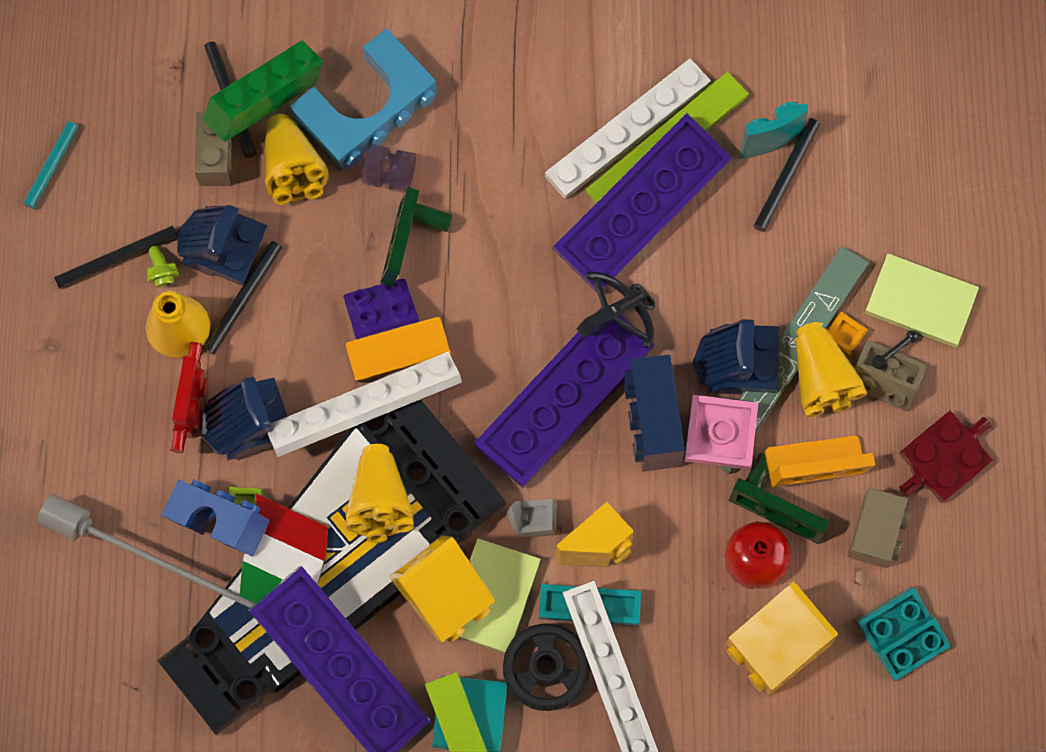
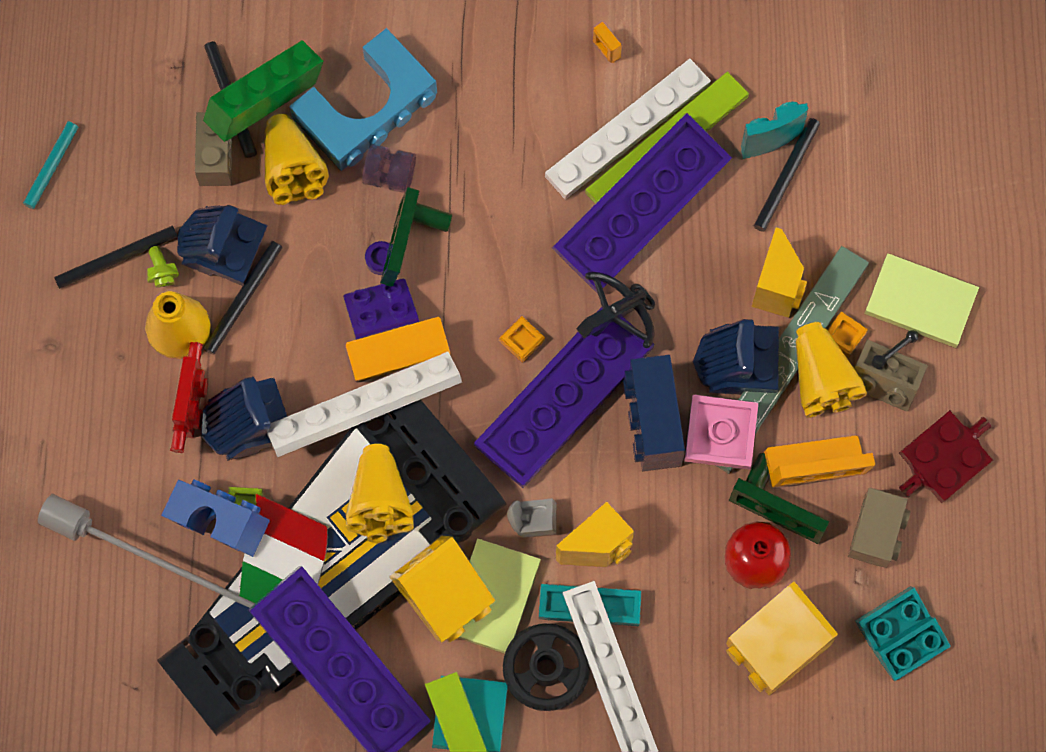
(376, 256): none -> dark purple tile
(522, 339): none -> light orange tile
(607, 42): none -> light orange tile
(780, 280): none -> yellow slope

